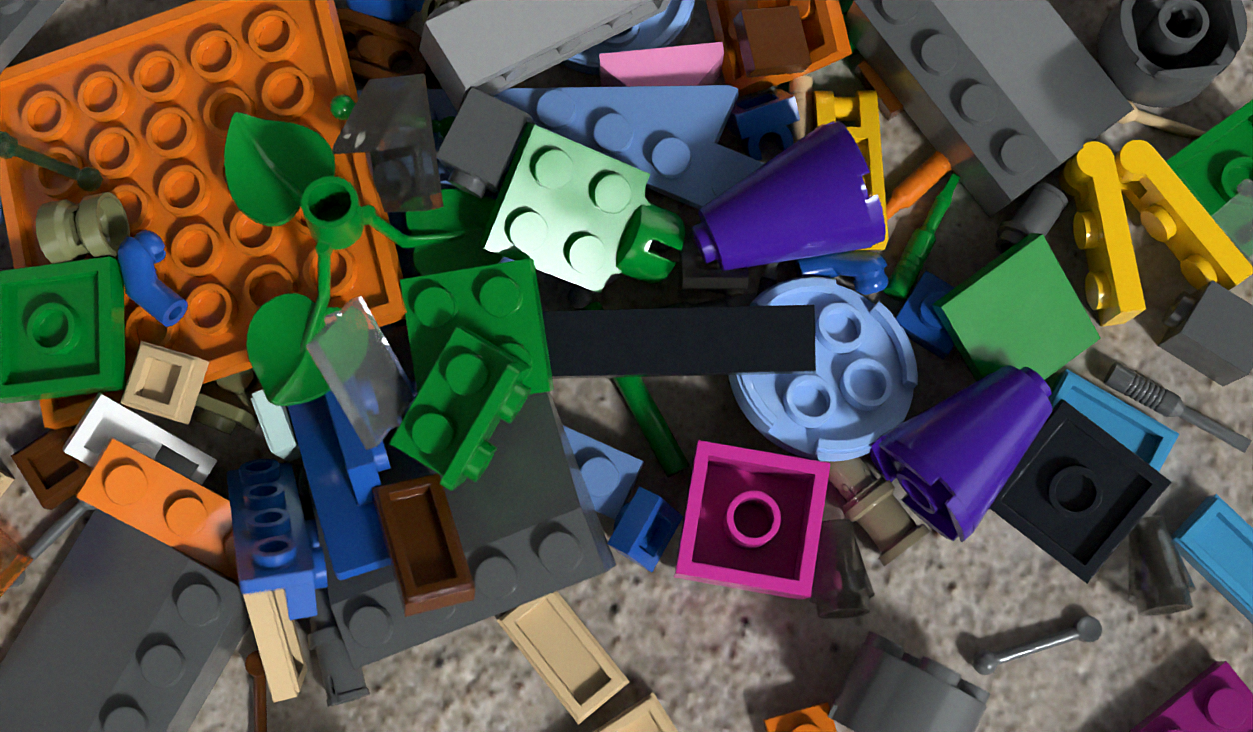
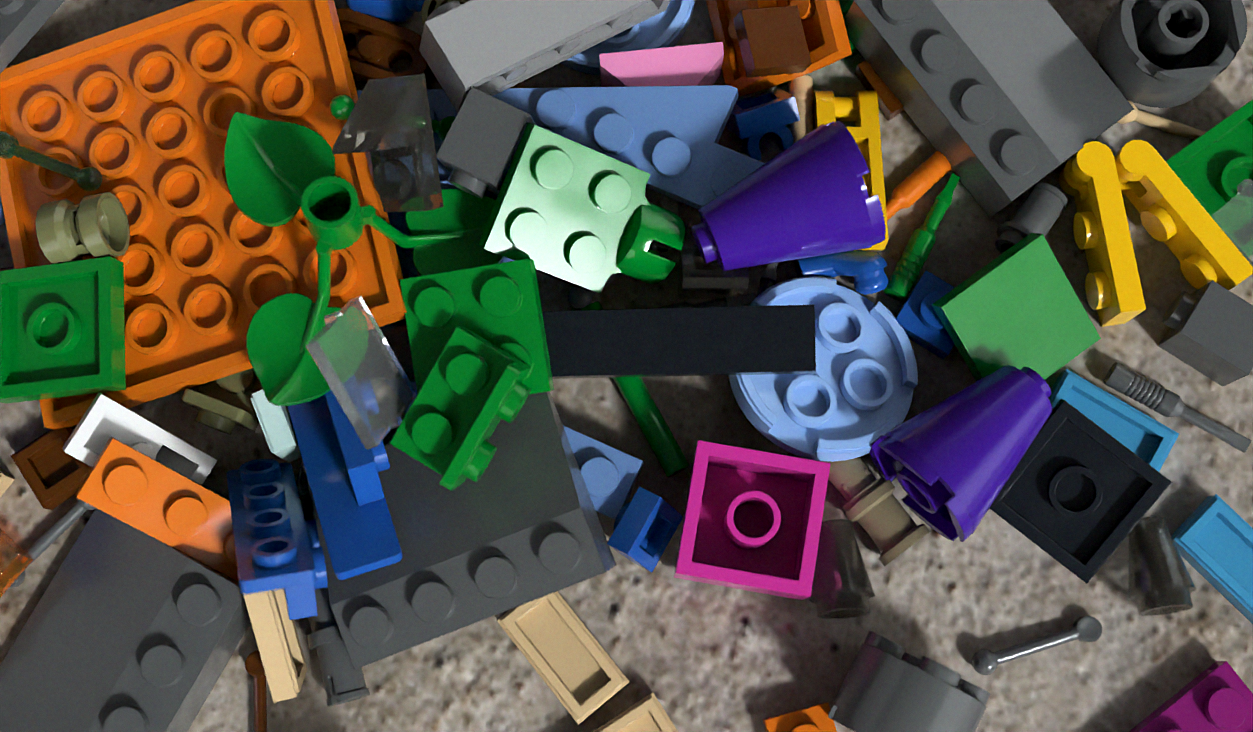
(141, 281): blue arm -> none
(164, 382): tan tile -> none
(423, 544): reddish brown tile -> none

